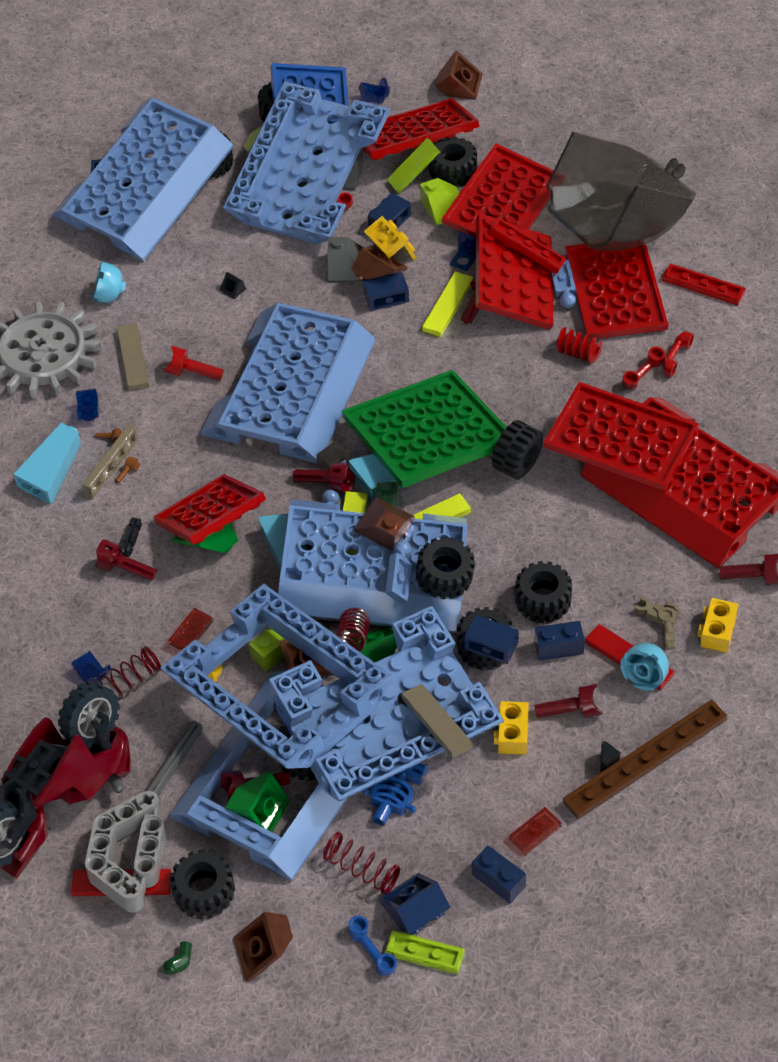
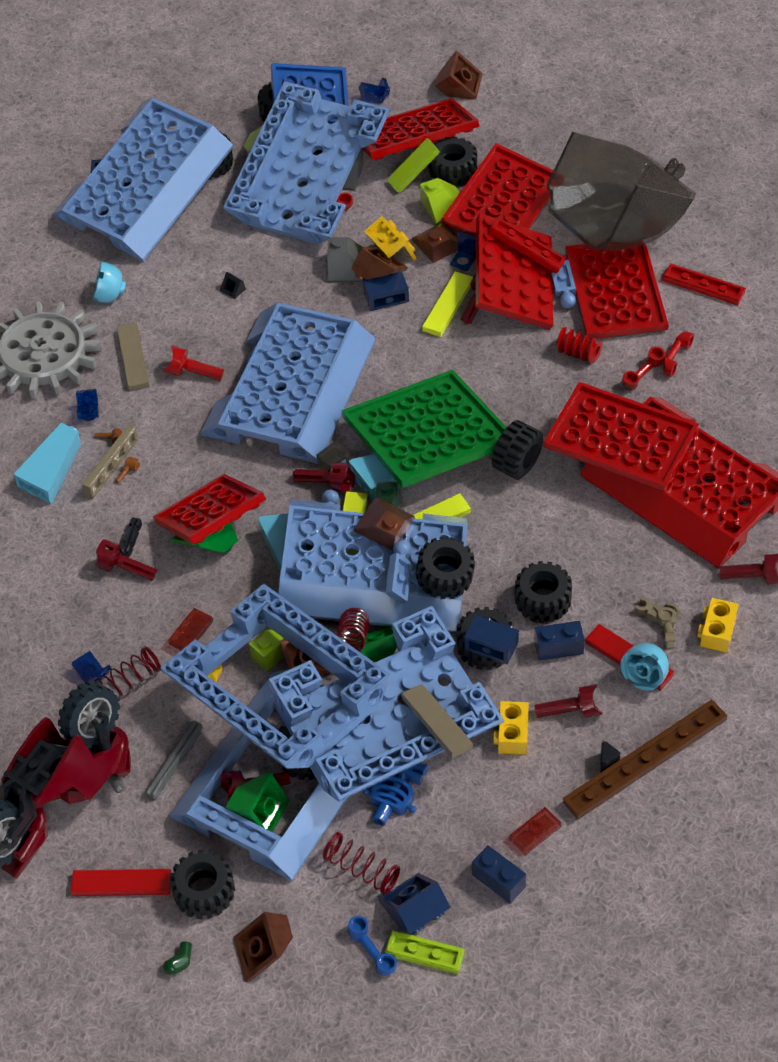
(134, 814): light grey piece -> none
(391, 208): dark blue brick -> none
(437, 242): none -> copper slope

